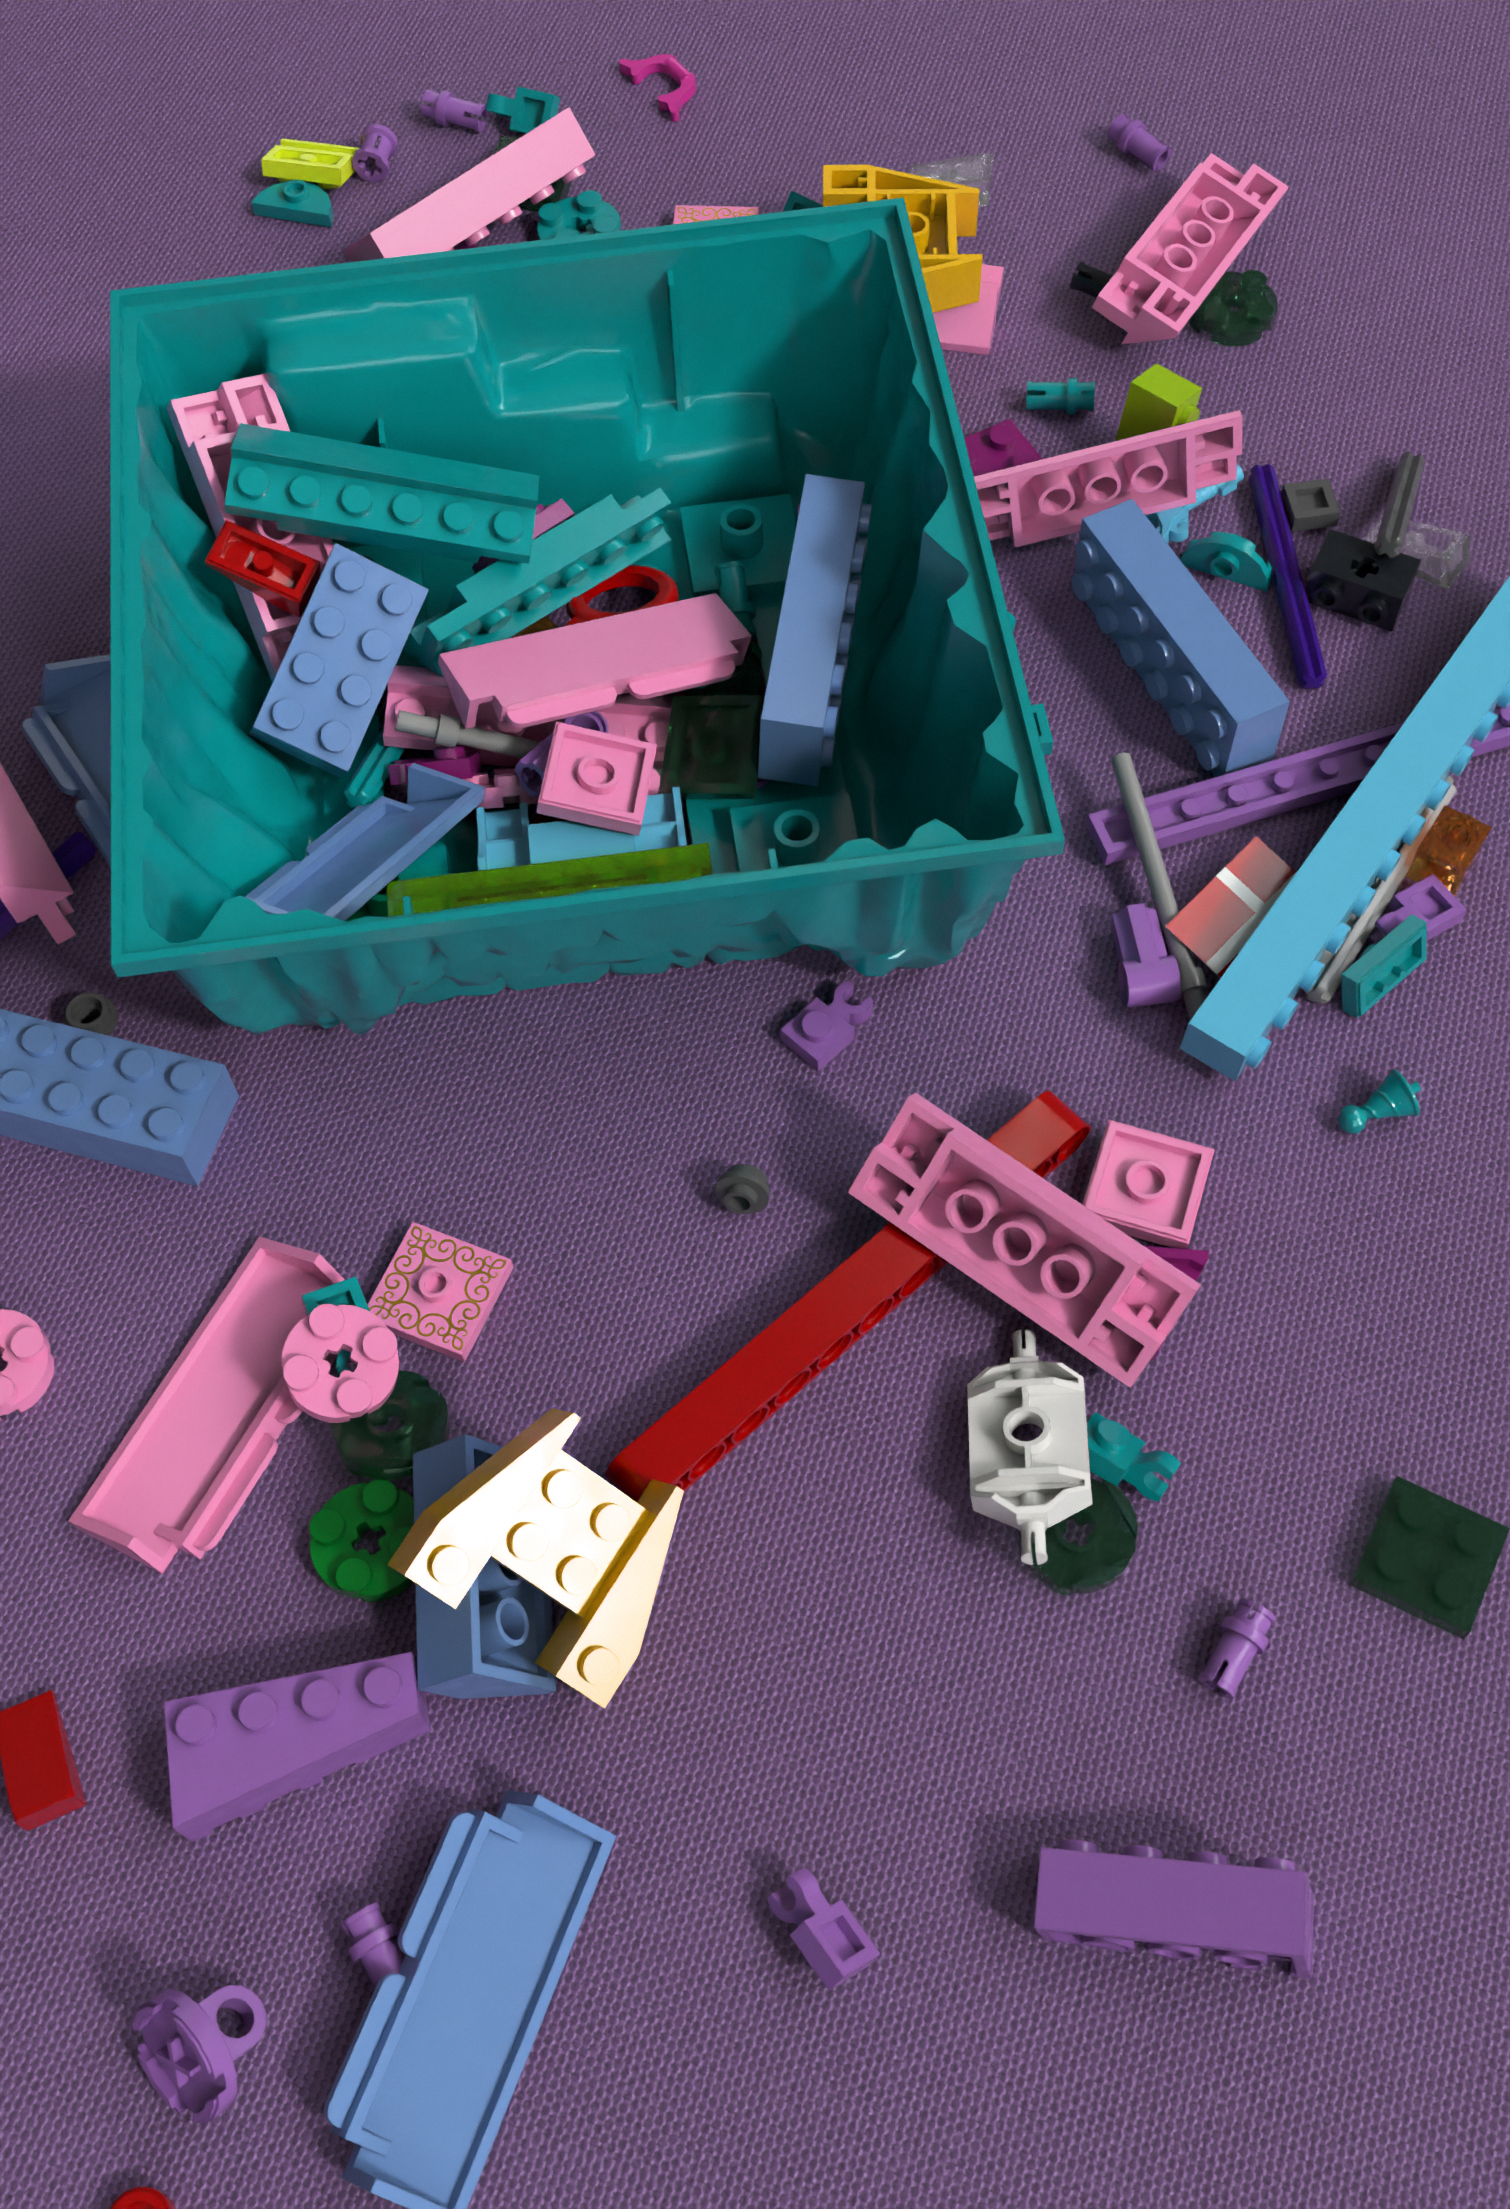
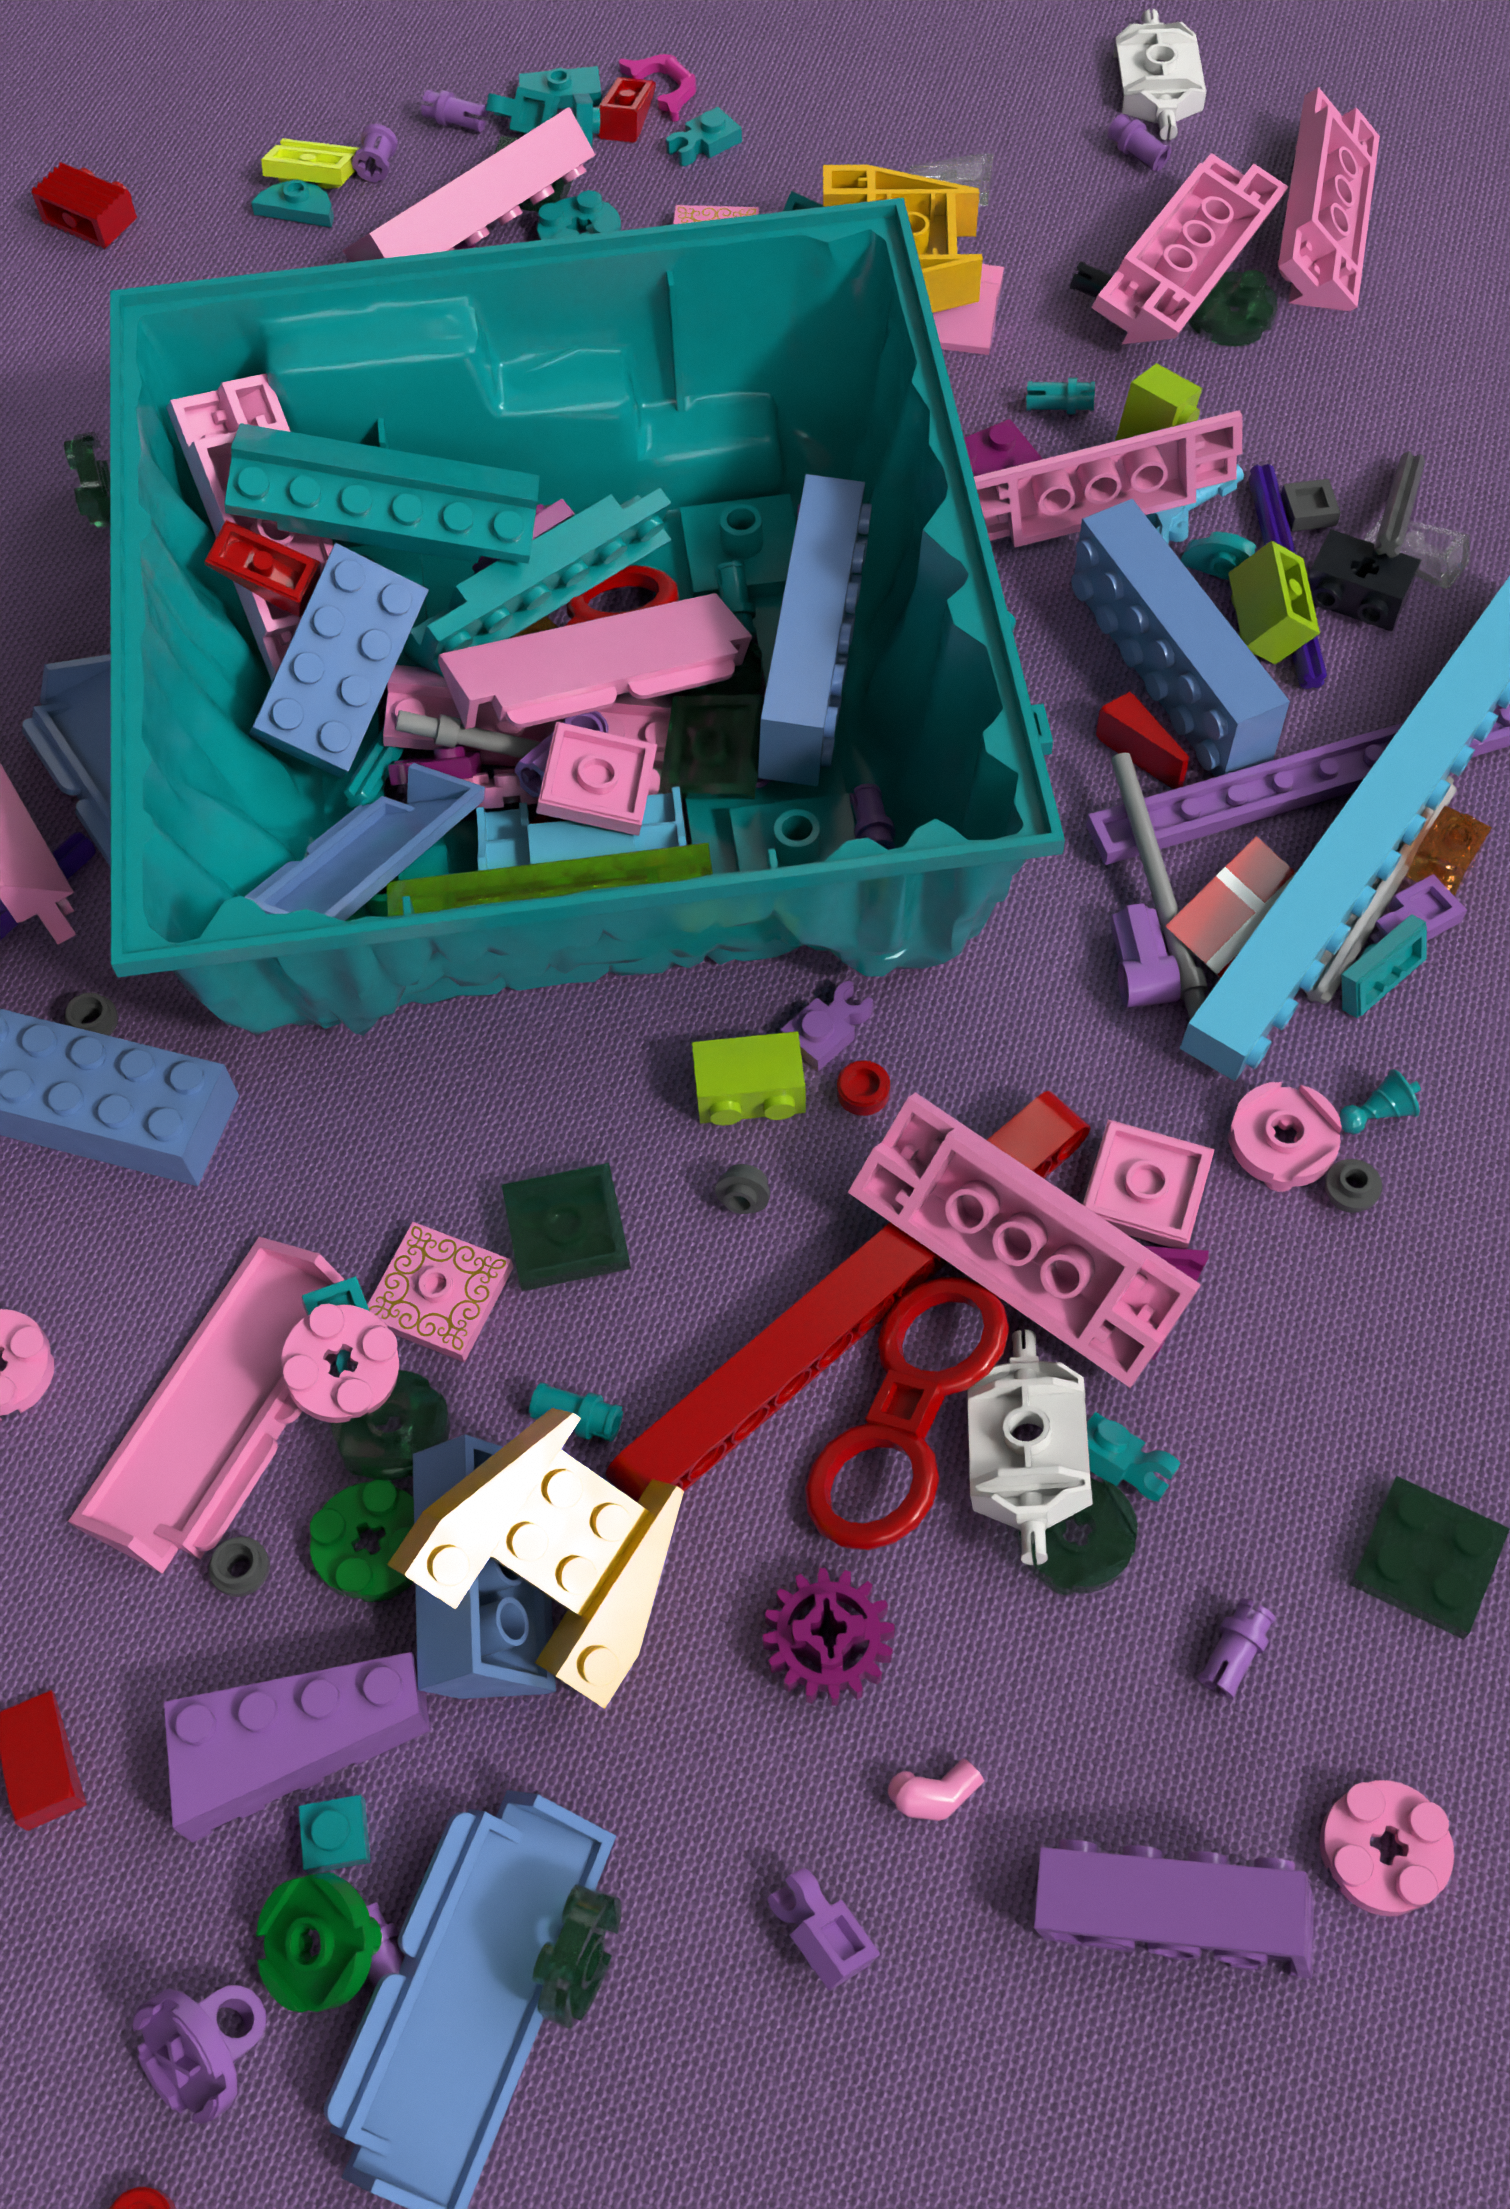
(84, 204): none -> red brick
(94, 476): none -> plate
(228, 1555): none -> dark grey plate
(334, 1834): none -> teal plate
(346, 1937): none -> green plate
(564, 83): none -> teal plate
(565, 1227): none -> clear green plate
(577, 1962): none -> clear green plate
(586, 115): none -> teal plate
(596, 1416): none -> teal pin
(625, 109): none -> red slope
(707, 133): none -> teal plate
(749, 1078): none -> lime brick
(851, 1632): none -> magenta gear
(863, 1088): none -> red tile
(871, 816): none -> medium lavender pin
(905, 1413): none -> red bar
(931, 1797): none -> bright pink arm
(1132, 729): none -> red slope
(1160, 89): none -> white plate
(1273, 602): none -> lime brick
(1277, 1162): none -> bright pink plate
(1328, 205): none -> bright pink slope
(1350, 1198): none -> dark grey plate
(1356, 1866): none -> bright pink plate

